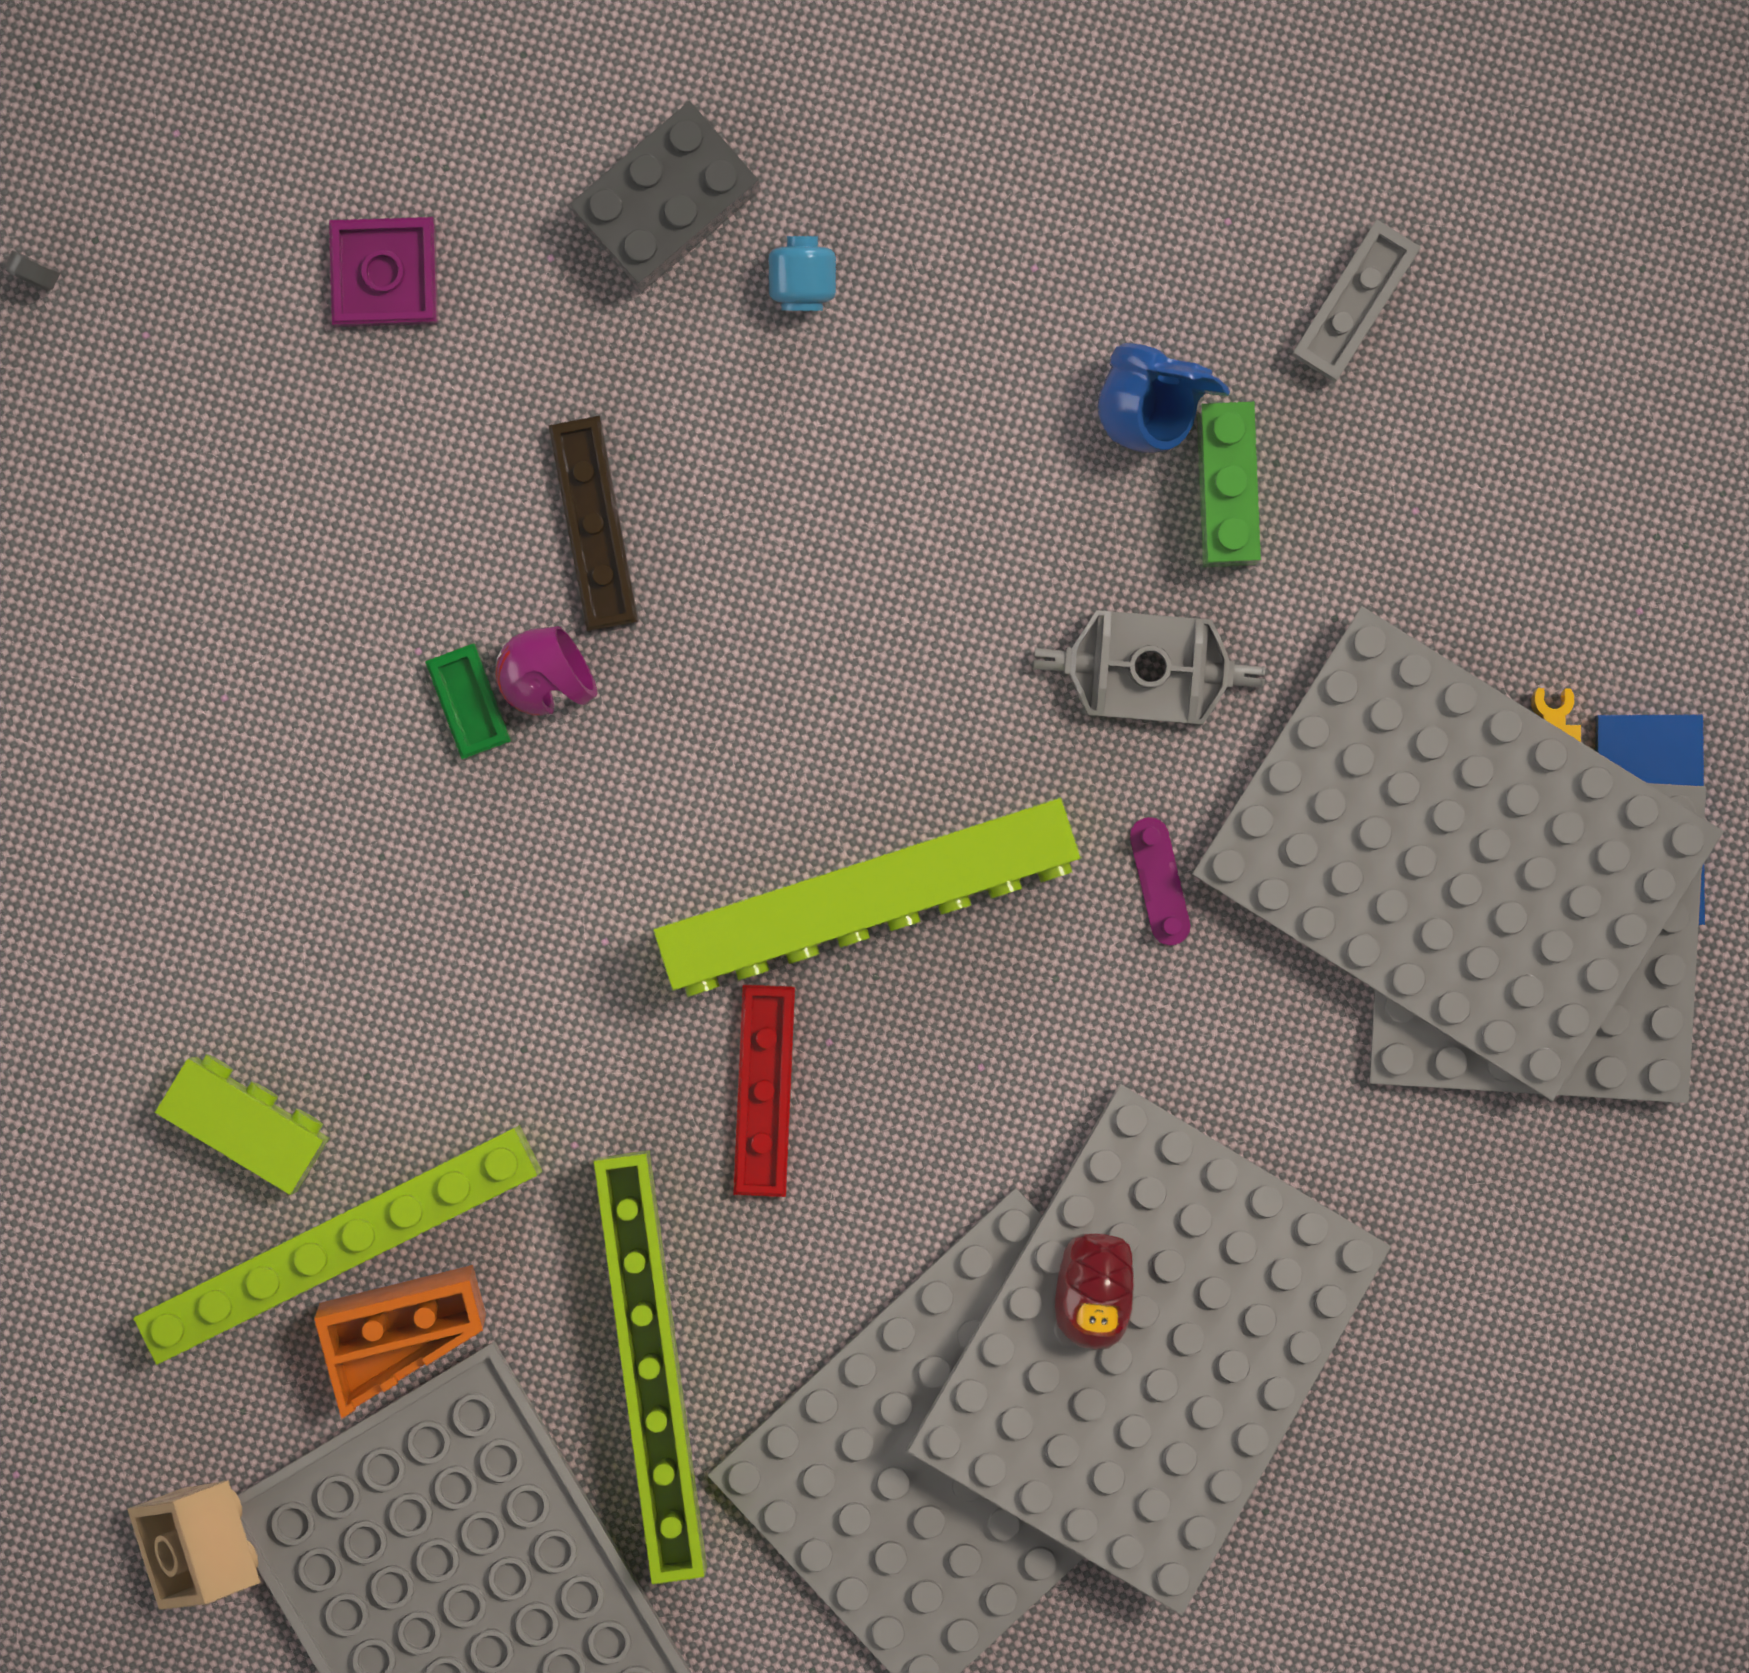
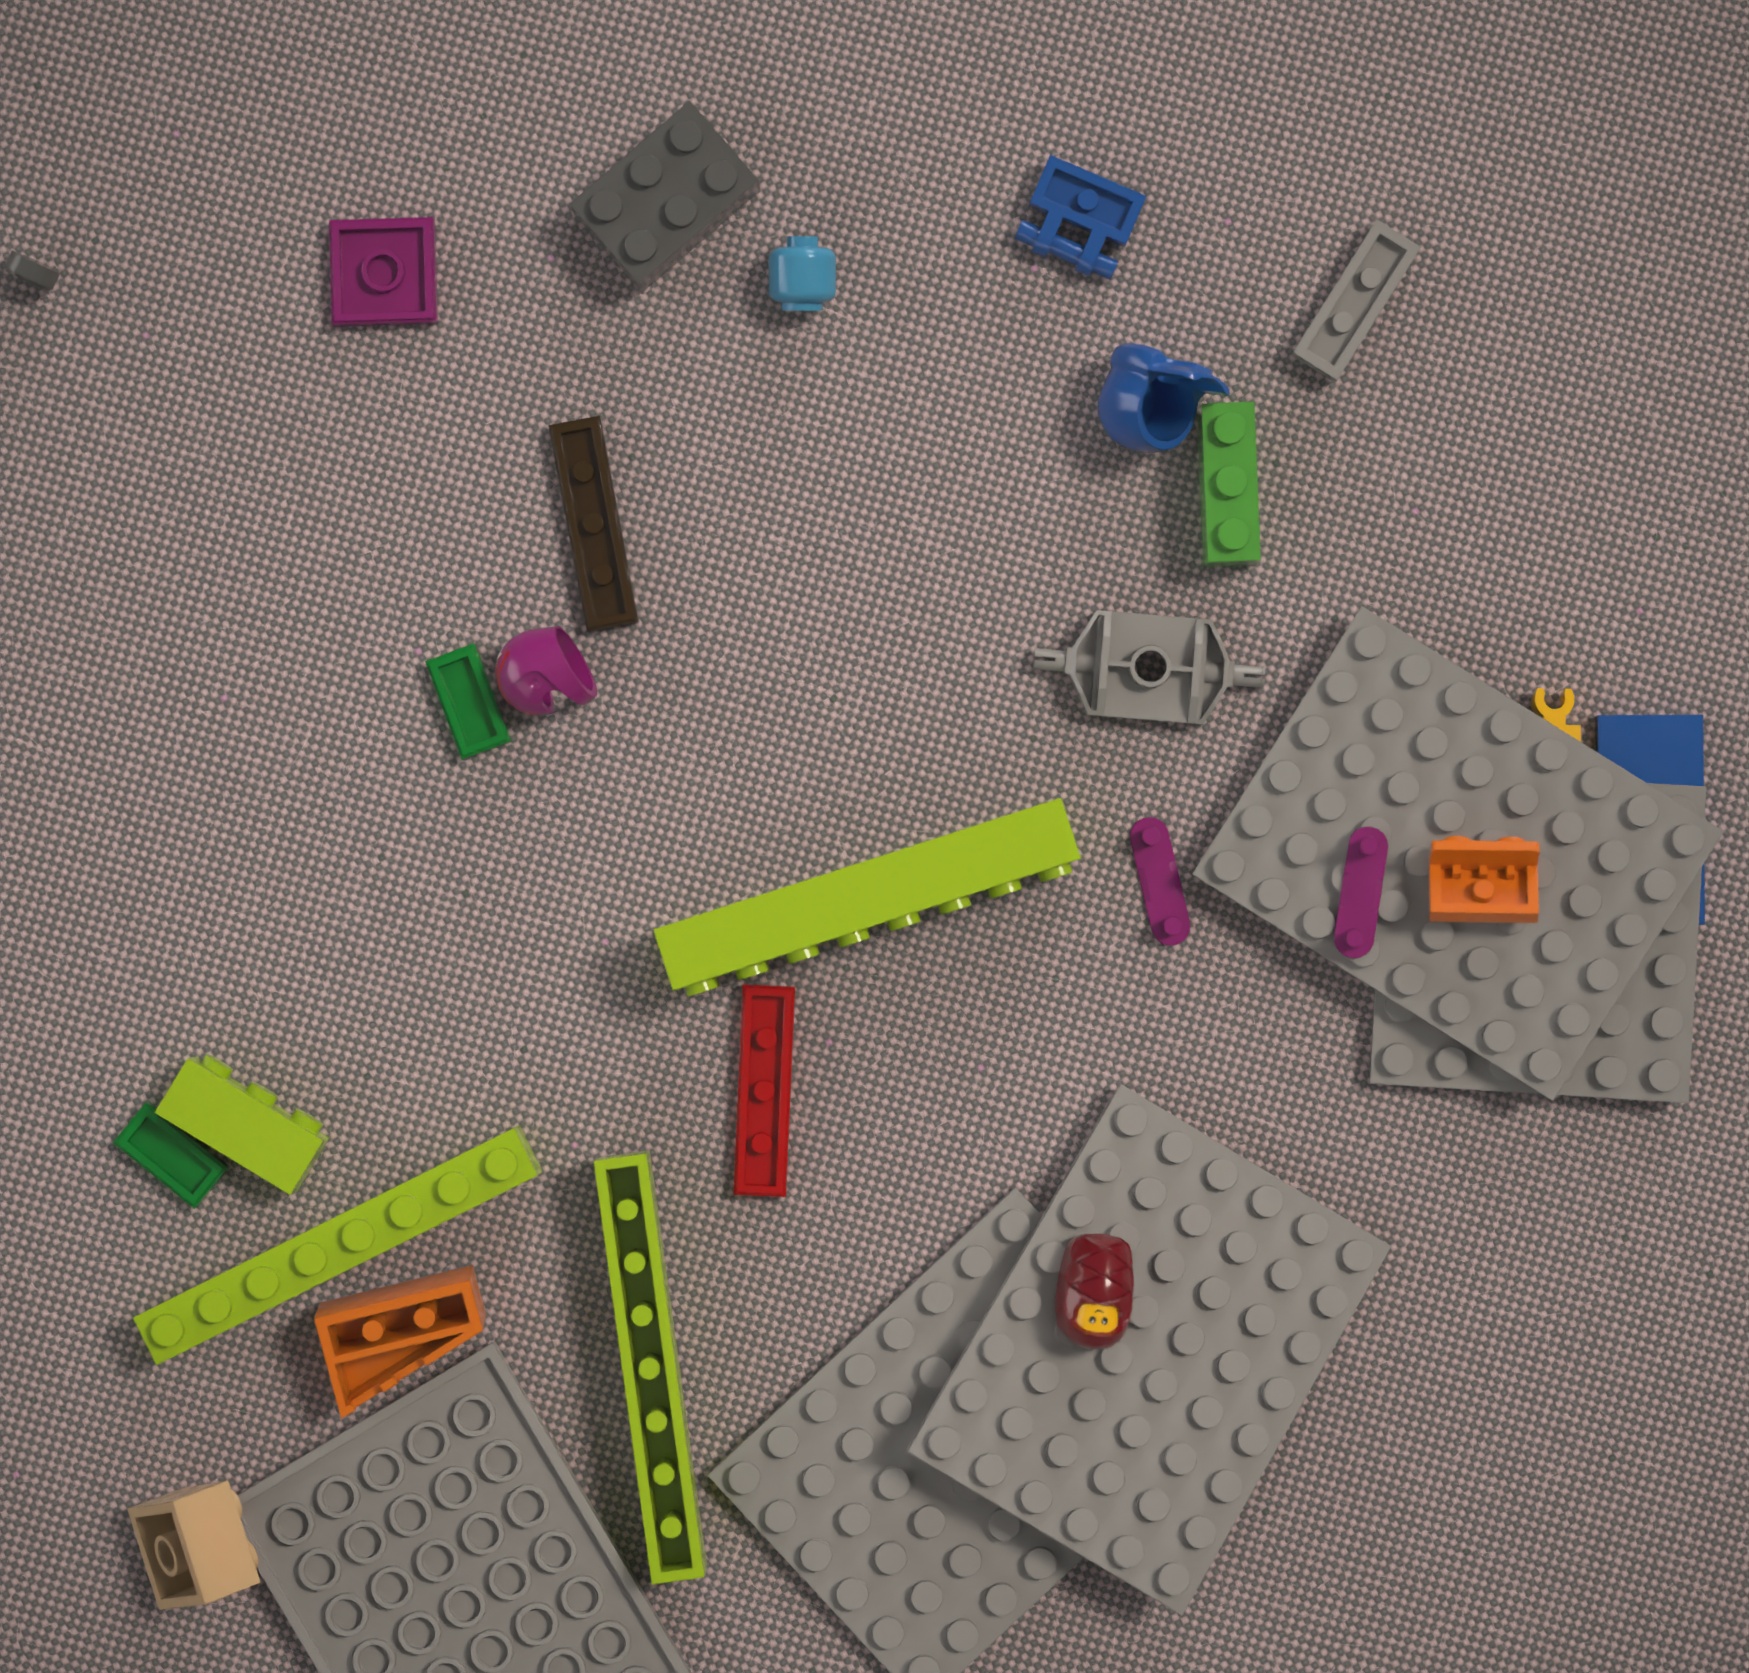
(171, 1155): none -> green tile
(1088, 203): none -> blue plate
(1361, 892): none -> magenta piece
(1483, 880): none -> orange bracket

